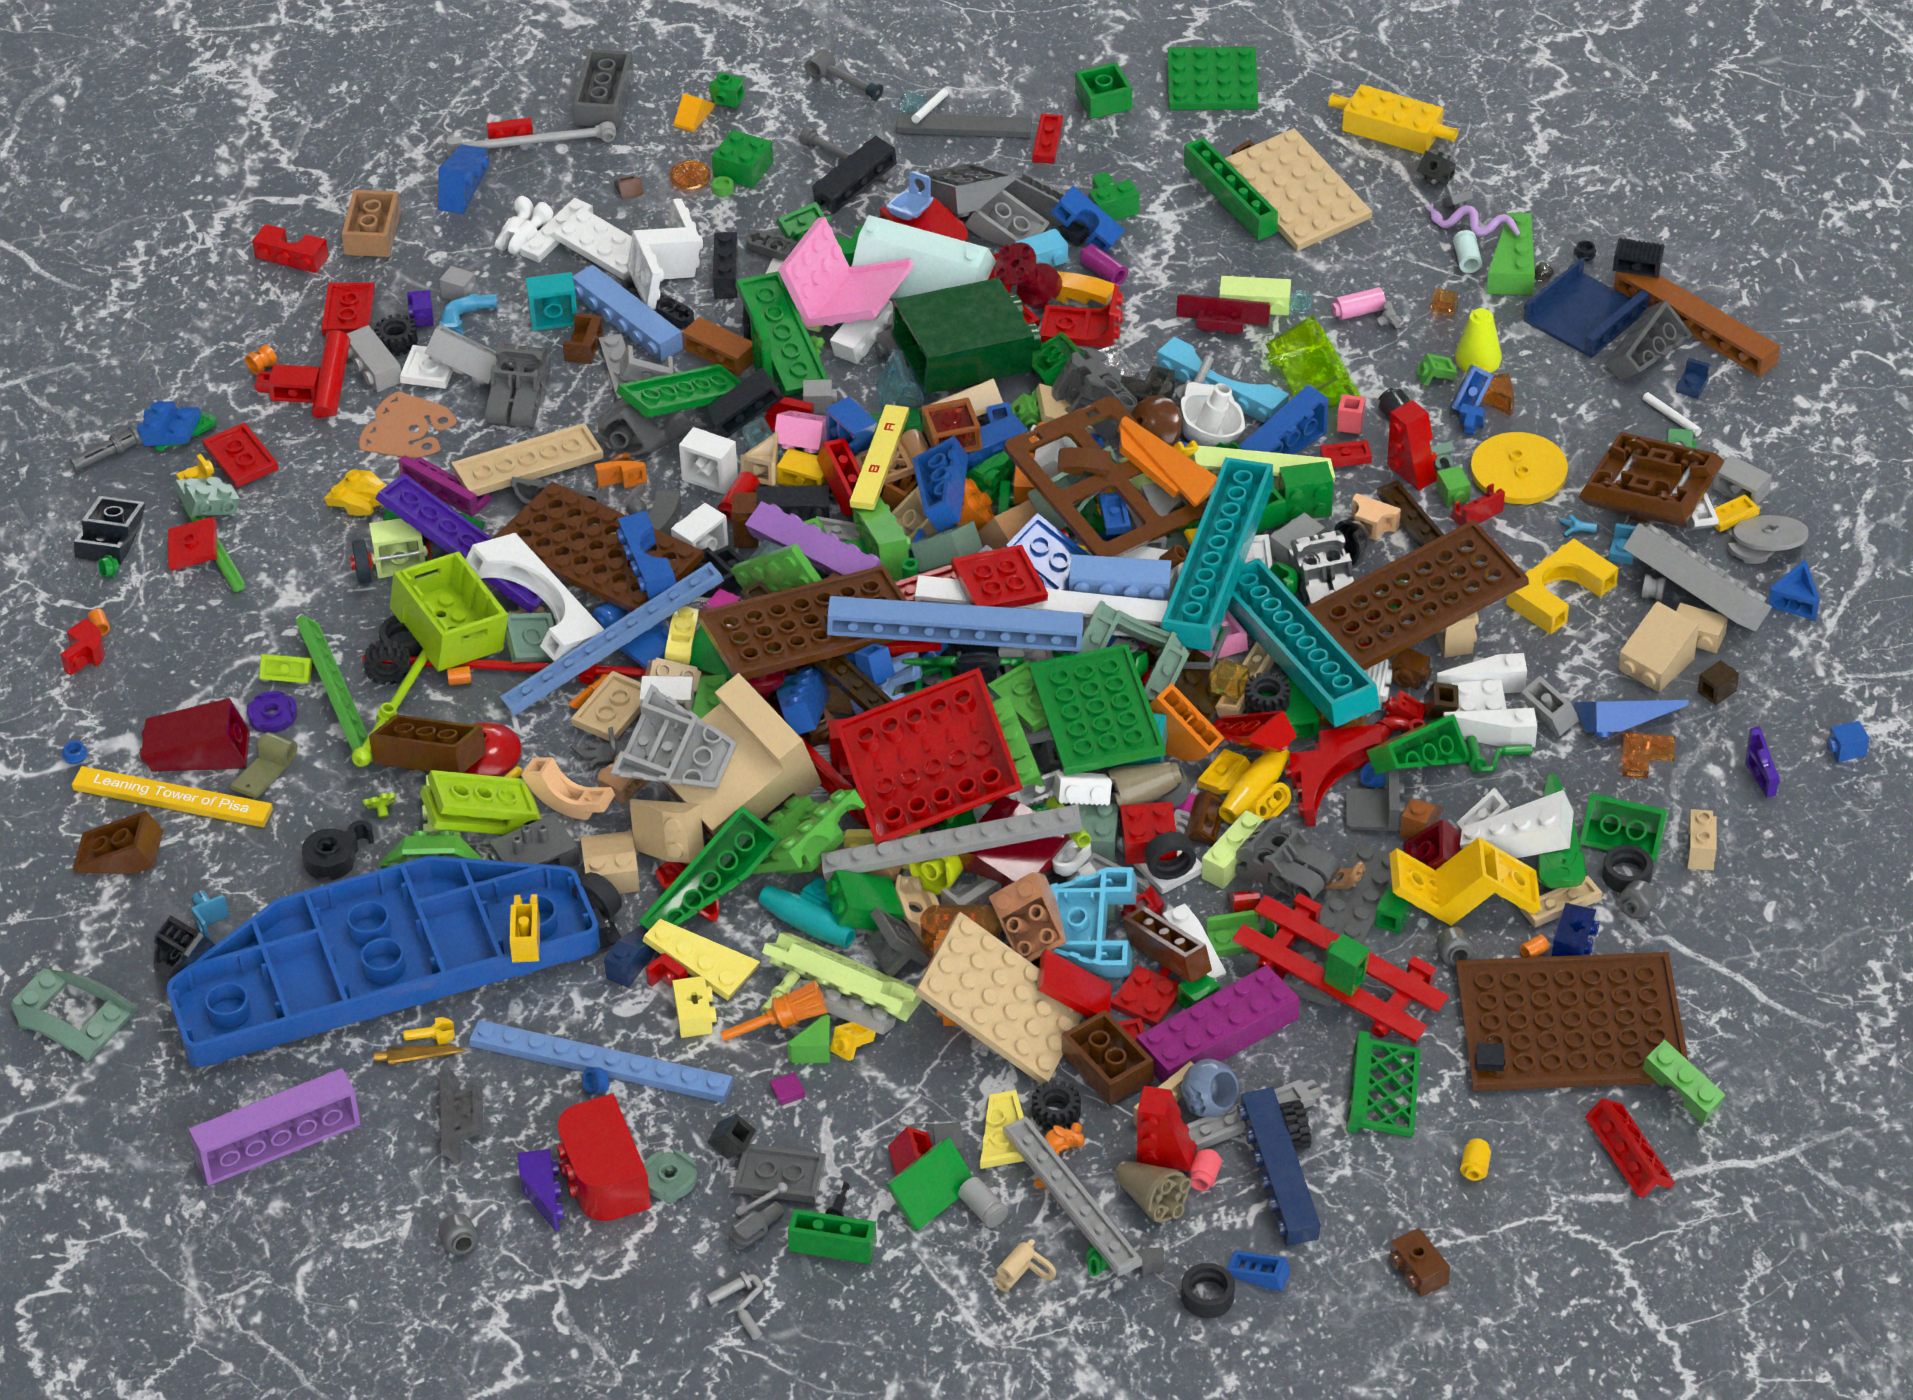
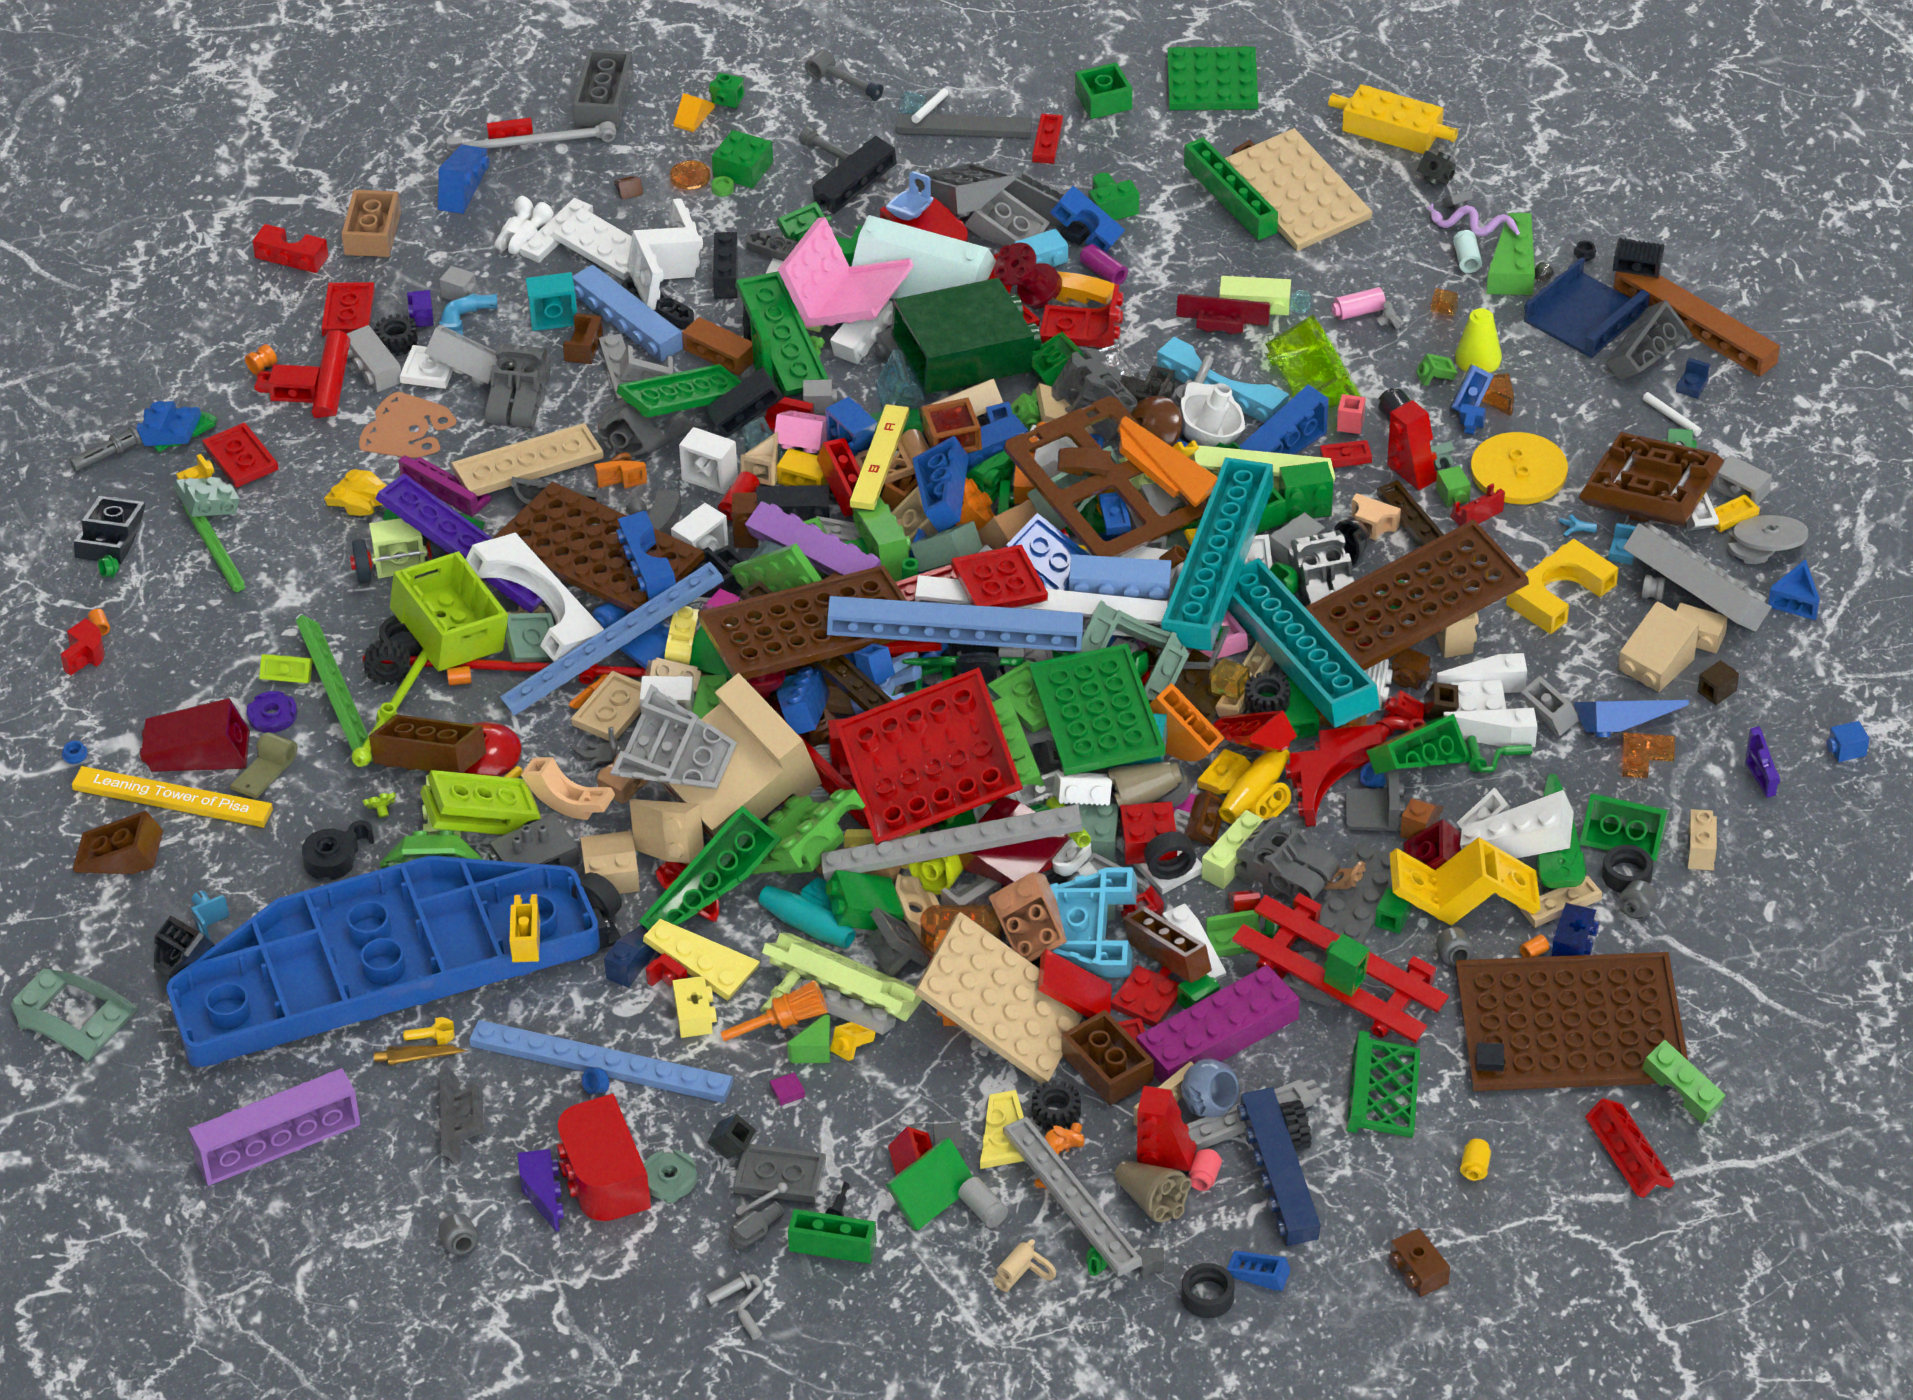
(192, 543): red plate -> none

